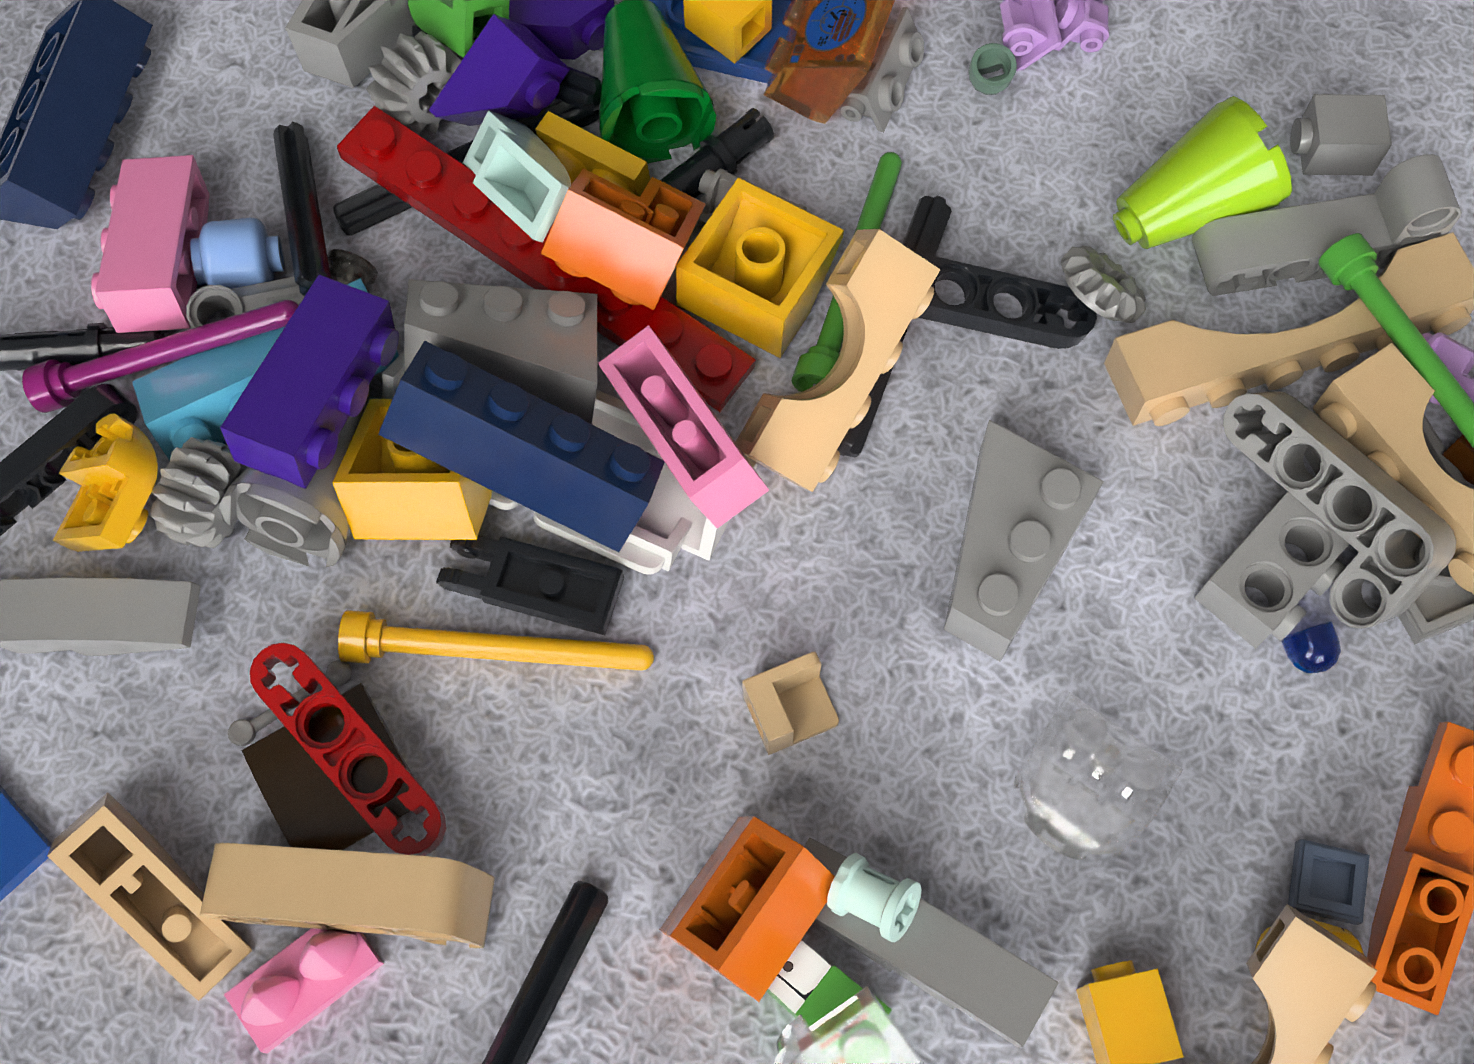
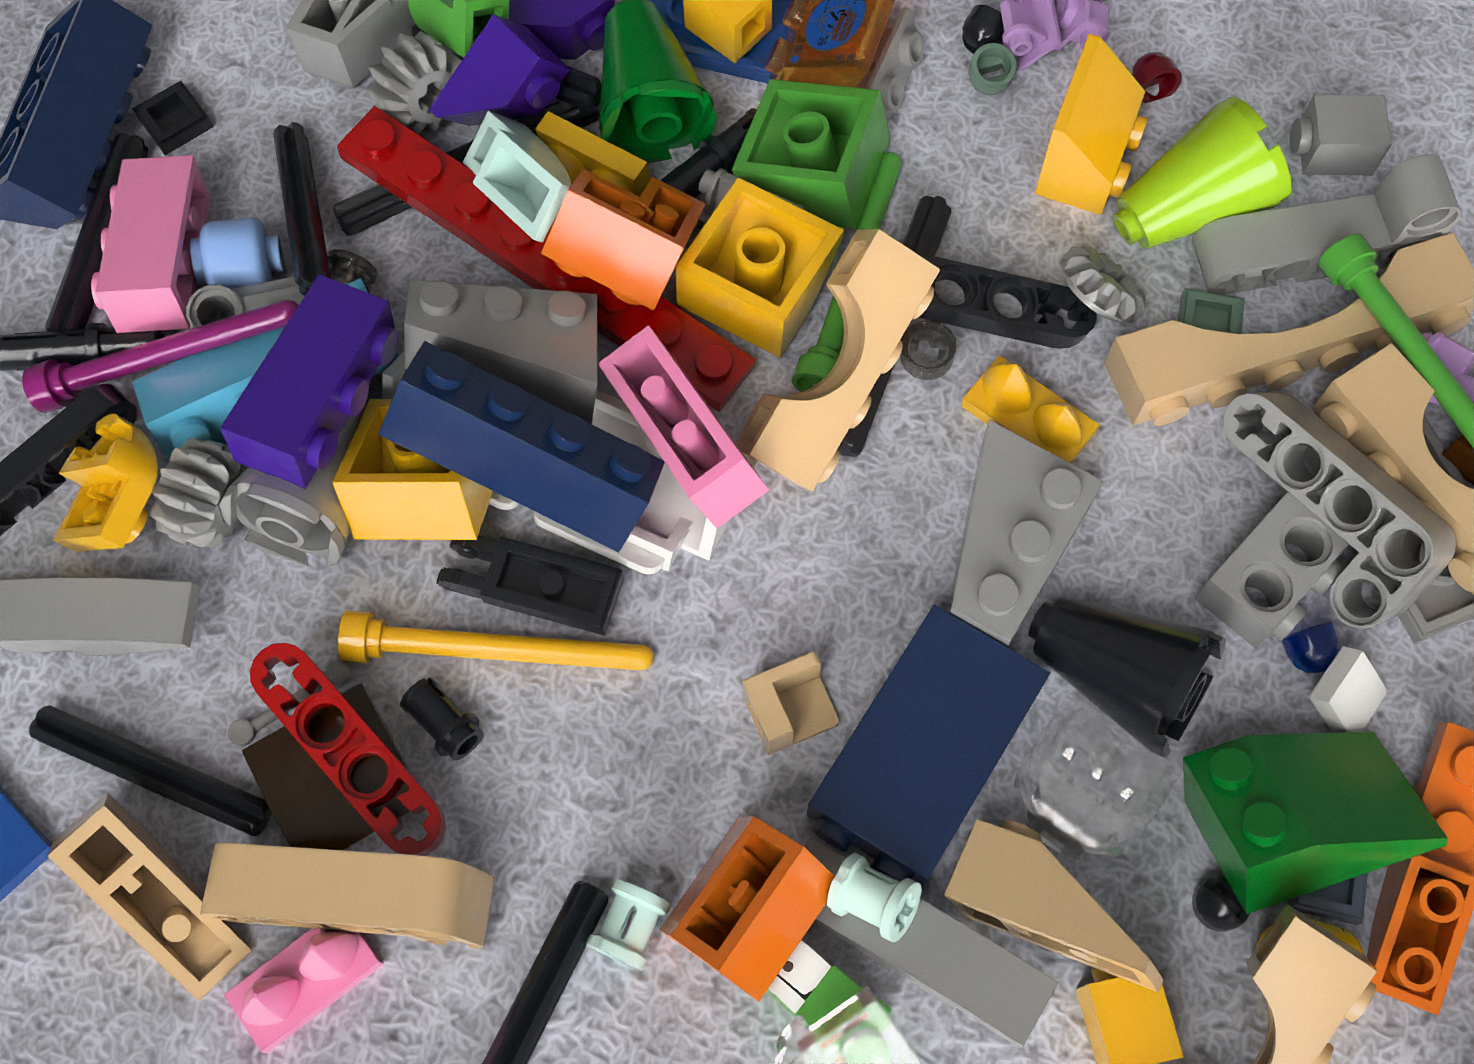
(74, 296): none -> black axle
(151, 770): none -> black axle
(172, 117): none -> black tile
(442, 719): none -> black pin
(626, 901): none -> light aqua bush
(816, 147): none -> bright green slope
(925, 747): none -> dark blue brick
(937, 336): none -> clear smoke bush
(982, 27): none -> black hinge
(1024, 891): none -> tan slope
(1029, 410): none -> yellow tile
(1093, 132): none -> yellow slope
(1128, 665): none -> black cone
(1157, 69): none -> dark red hinge
(1211, 311): none -> sand green tile
(1213, 908): none -> black hinge
(1304, 812): none -> green slope
(1348, 692): none -> white tile

